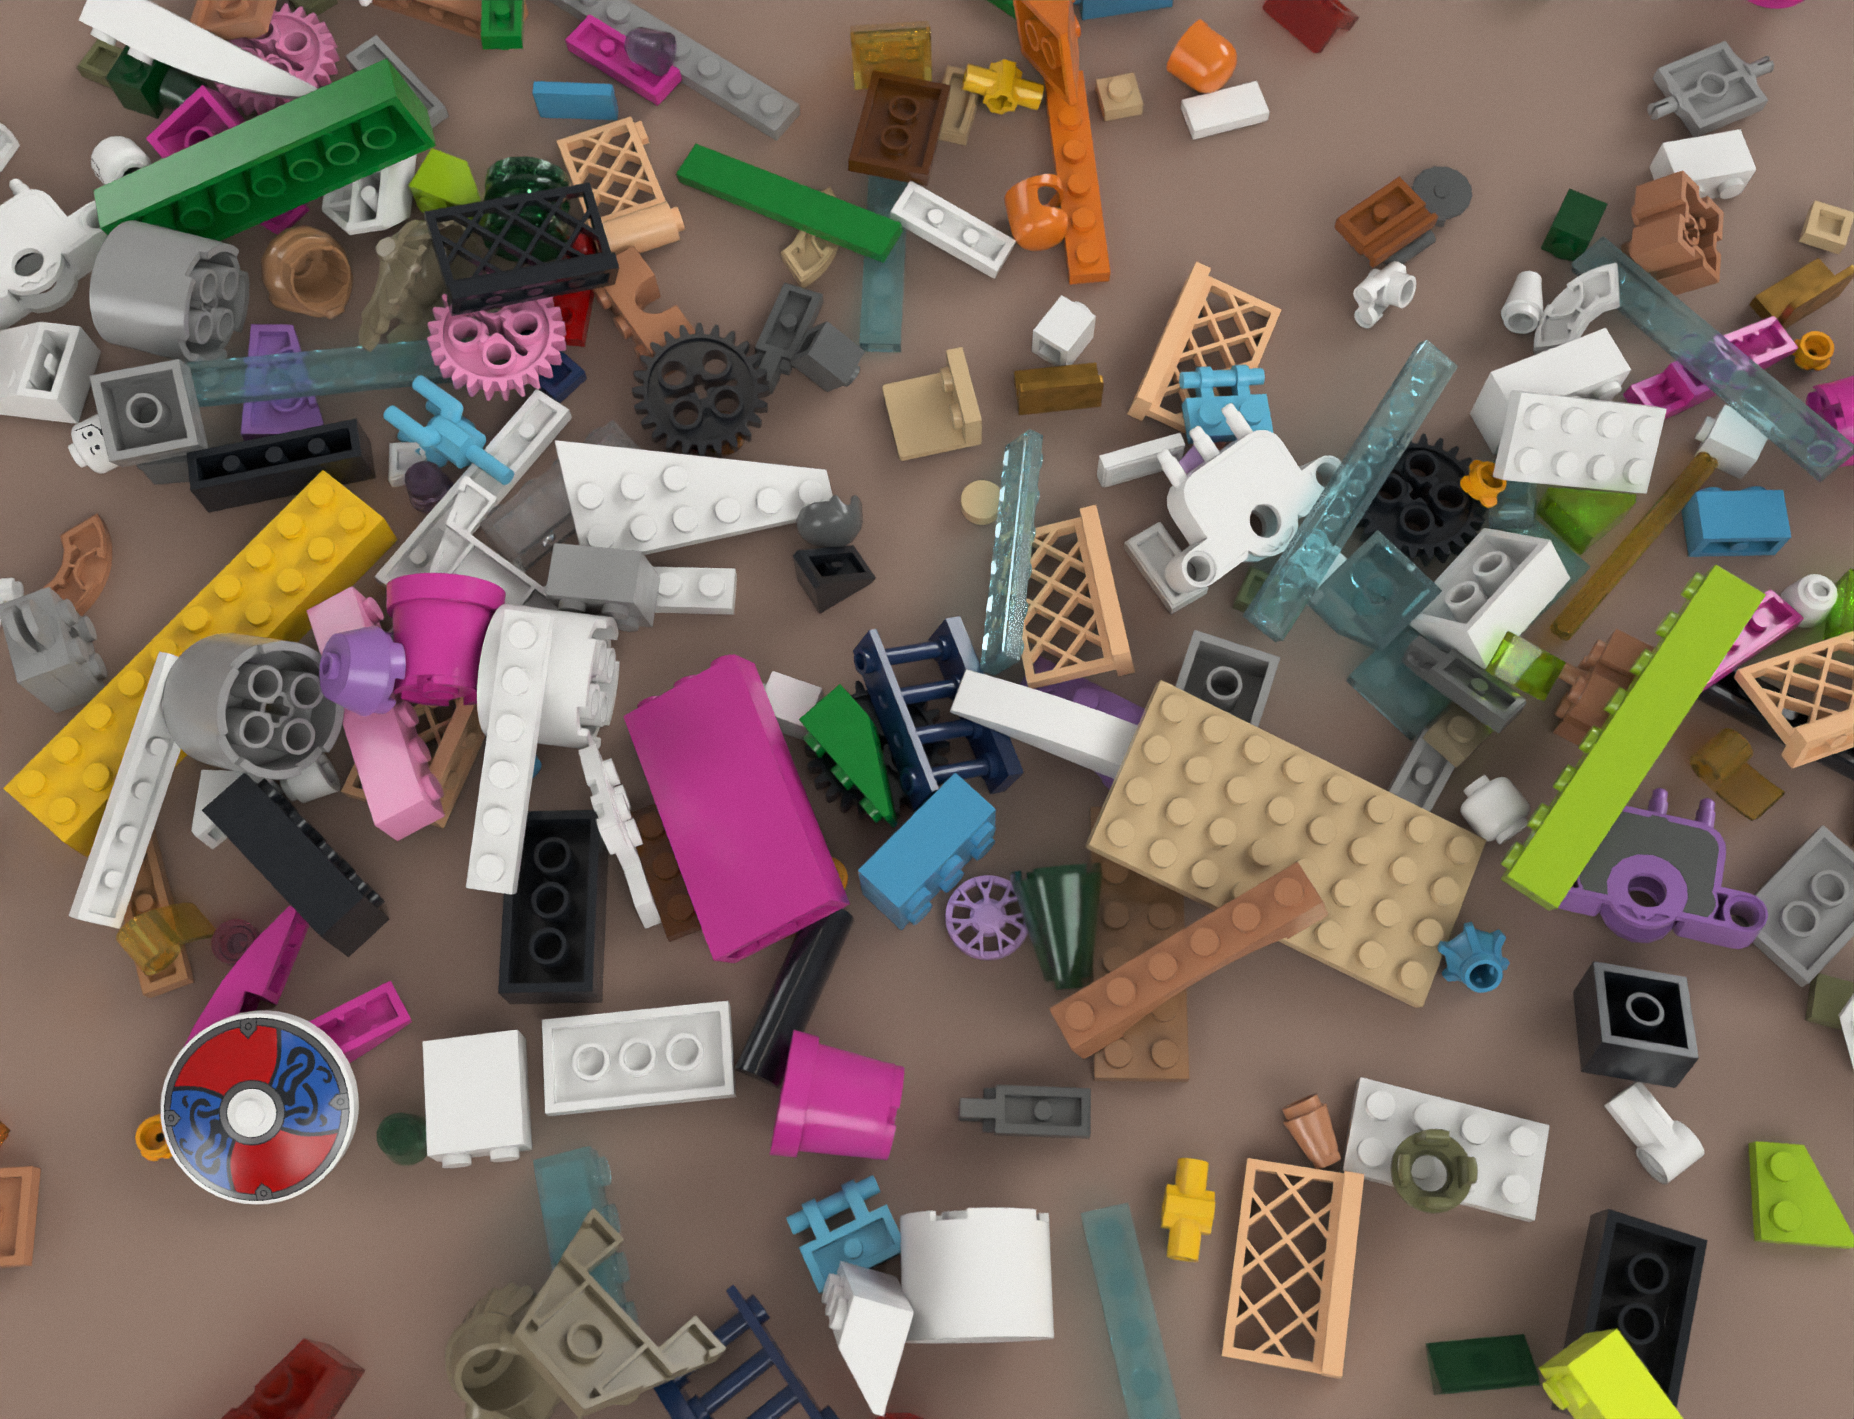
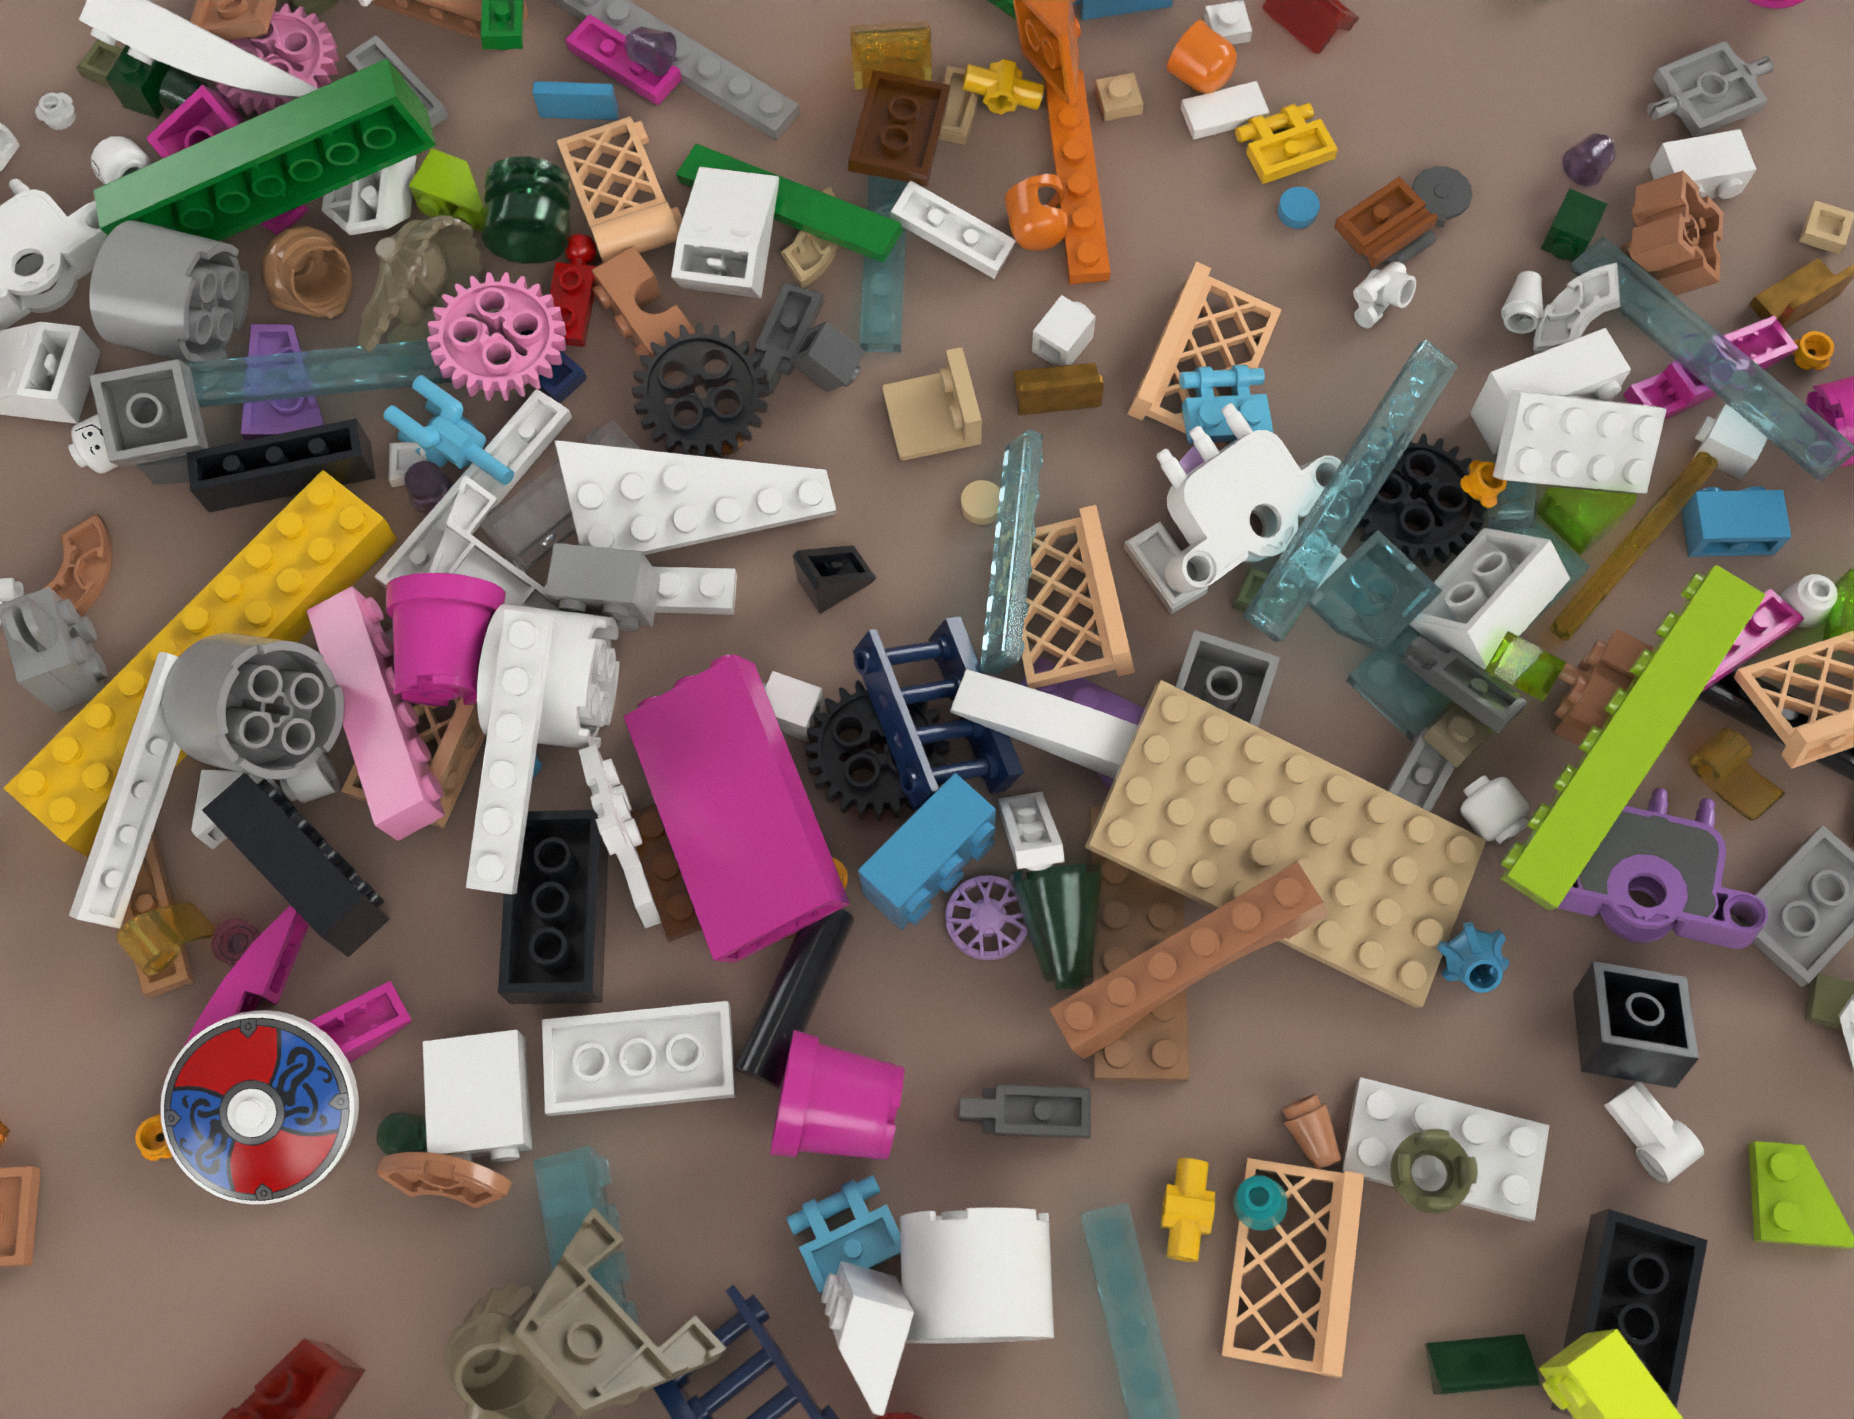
(56, 110): none -> white plate
(361, 670): medium lavender cone -> none
(443, 1176): none -> nougat tile
(529, 282): black fence -> none
(726, 233): none -> white slope
(830, 522): dark grey hair -> none
(854, 744): green slope -> none
(1031, 831): none -> white plate
(1137, 460): white tile -> none
(1229, 21): none -> white plate
(1260, 1203): none -> teal hat
(1289, 151): none -> yellow plate
(1298, 207): none -> dark azure tile
(1589, 159): none -> clear purple hat

